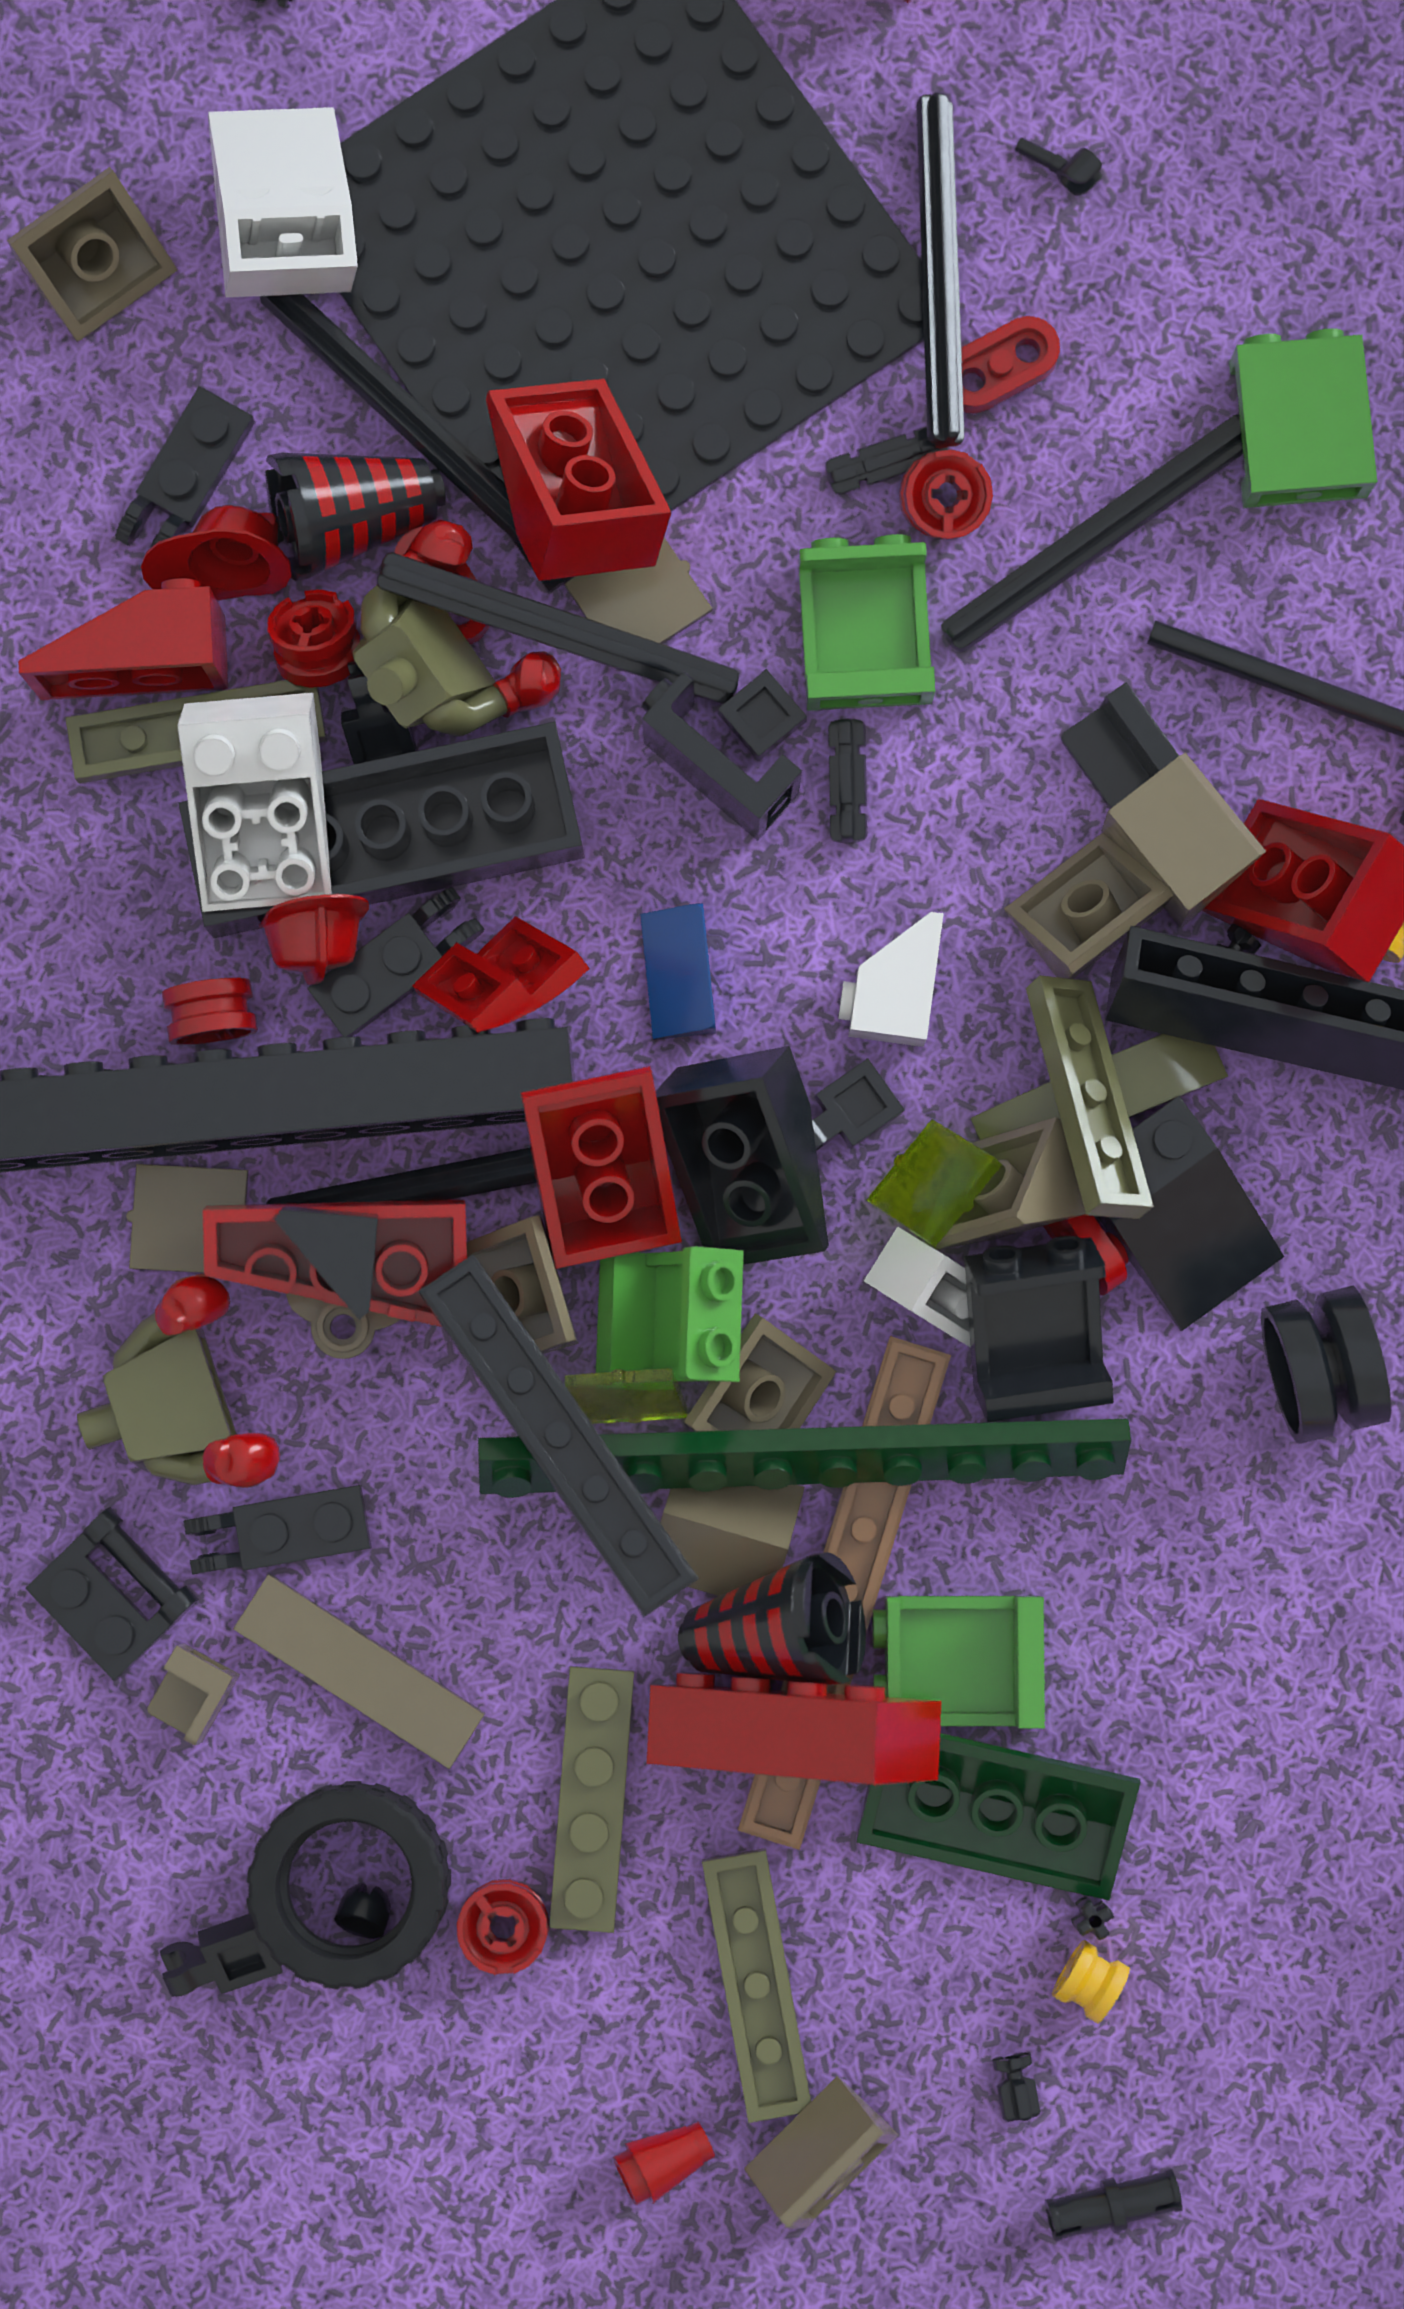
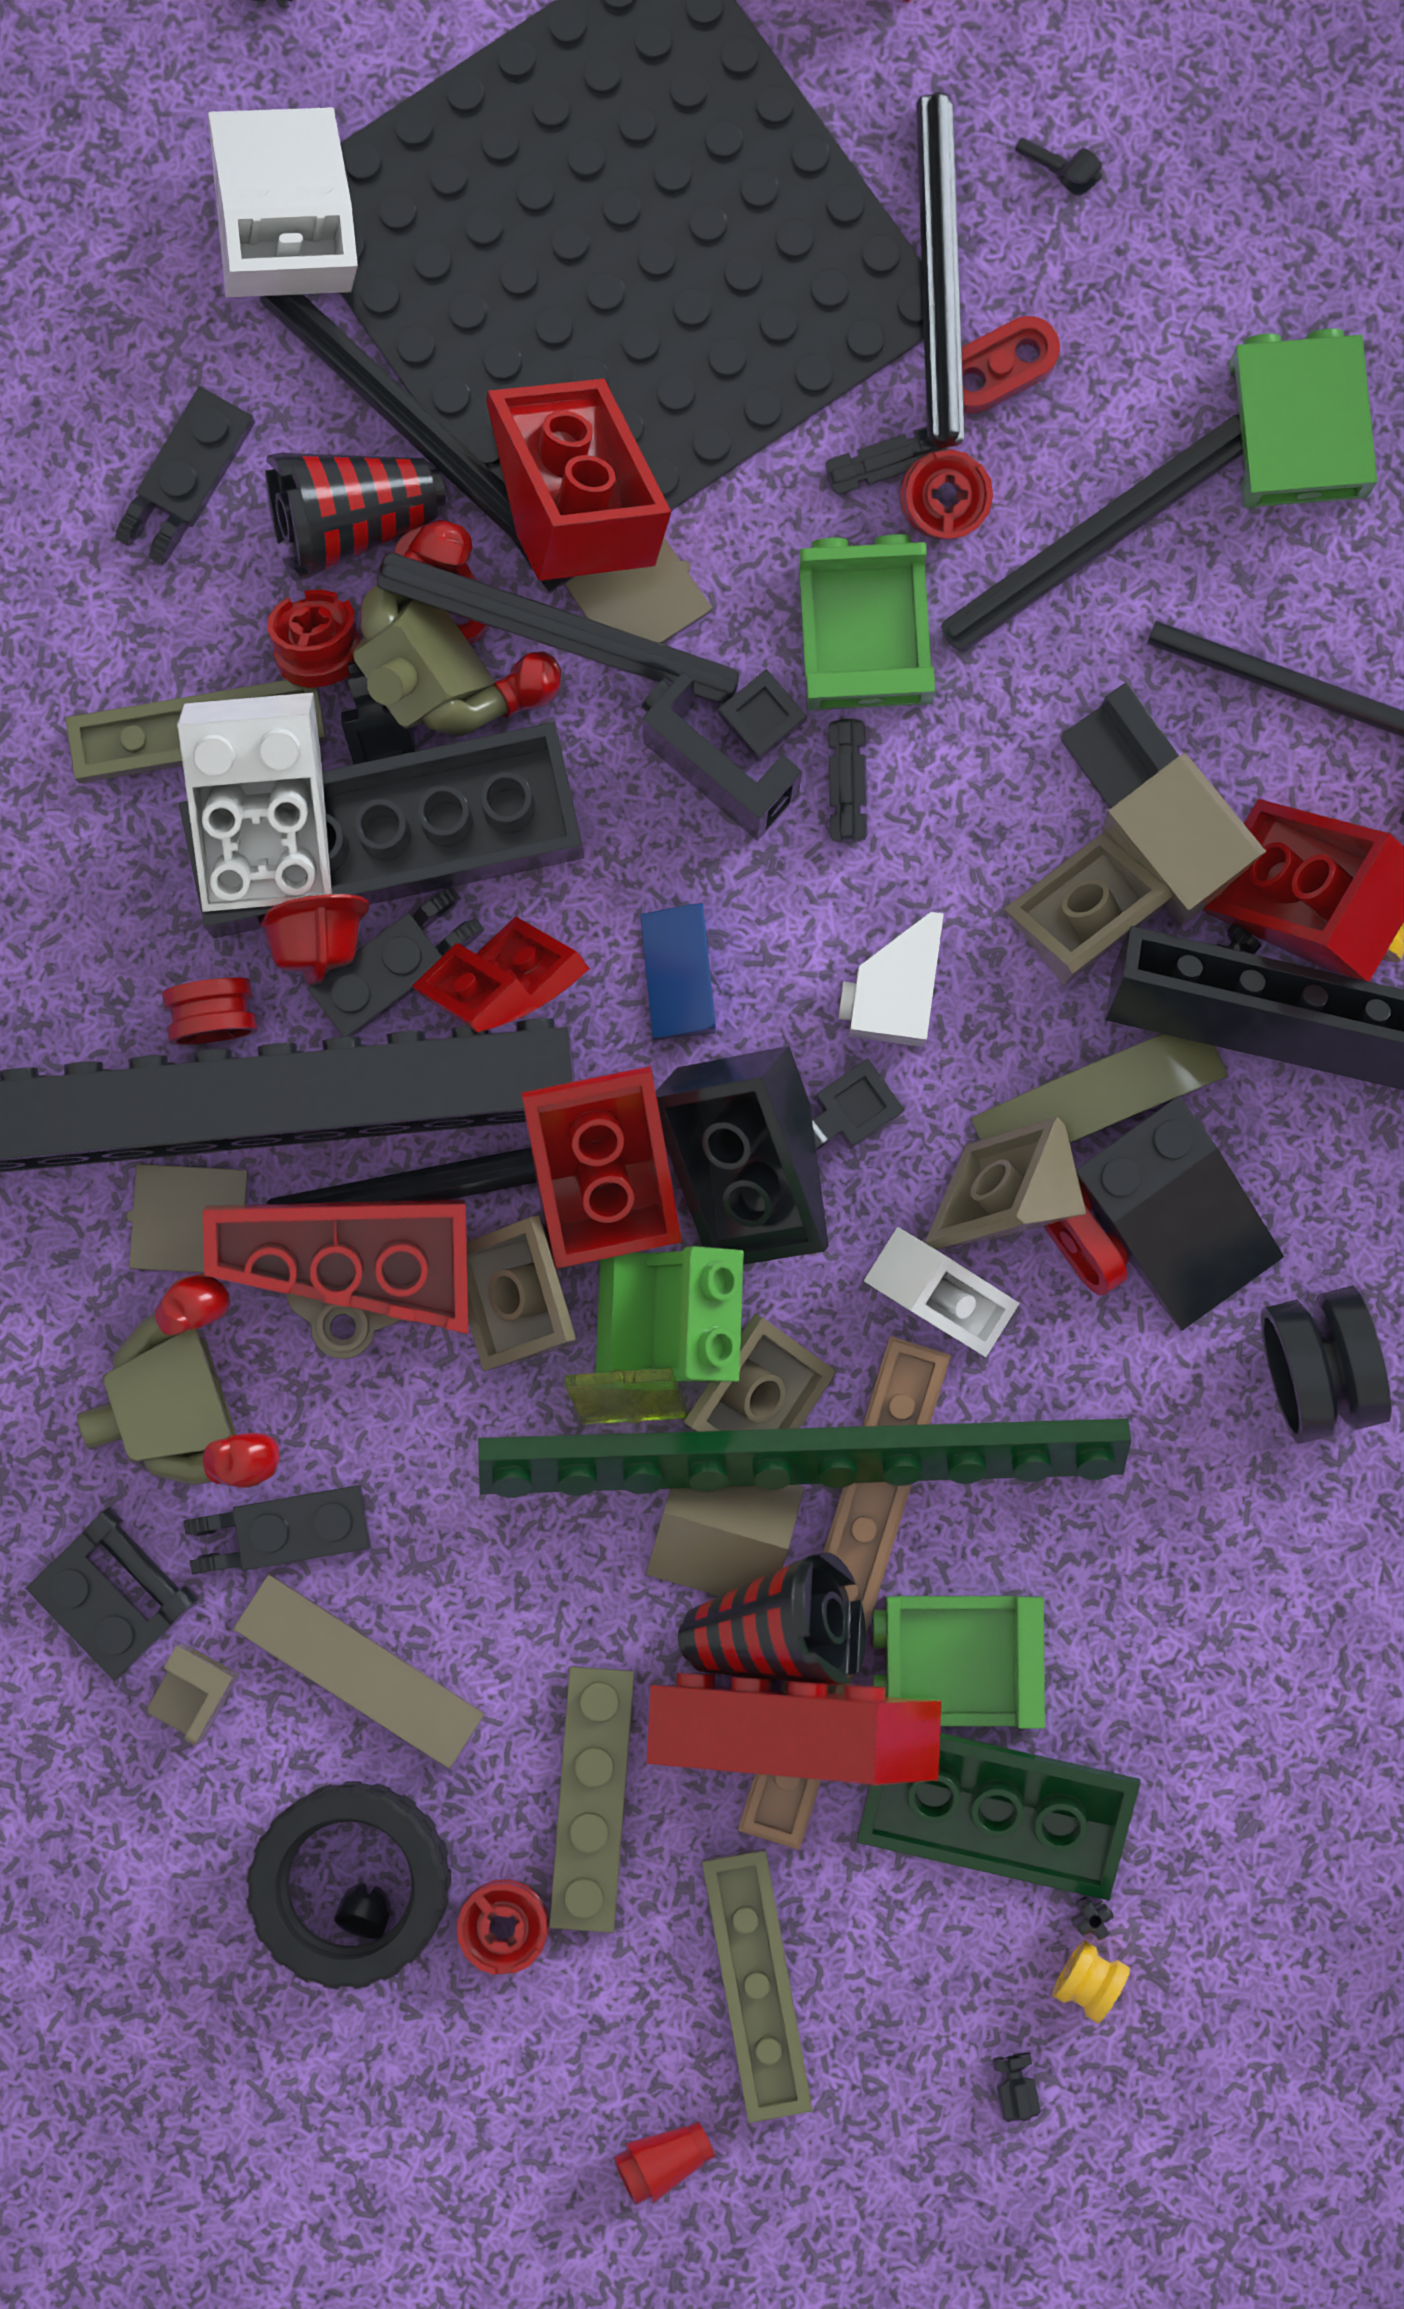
(92, 254): dark tan slope -> none
(143, 646): red slope -> none
(225, 1954): black plate -> none
(228, 551): red piece -> none
(338, 1247): black slope -> none
(558, 1435): black tile -> none
(819, 2154): dark tan slope -> none
(934, 1182): clear neon green piece -> none
(1037, 1328): black panel -> none
(1089, 1098): olive plate -> none
(1113, 2205): black pin -> none

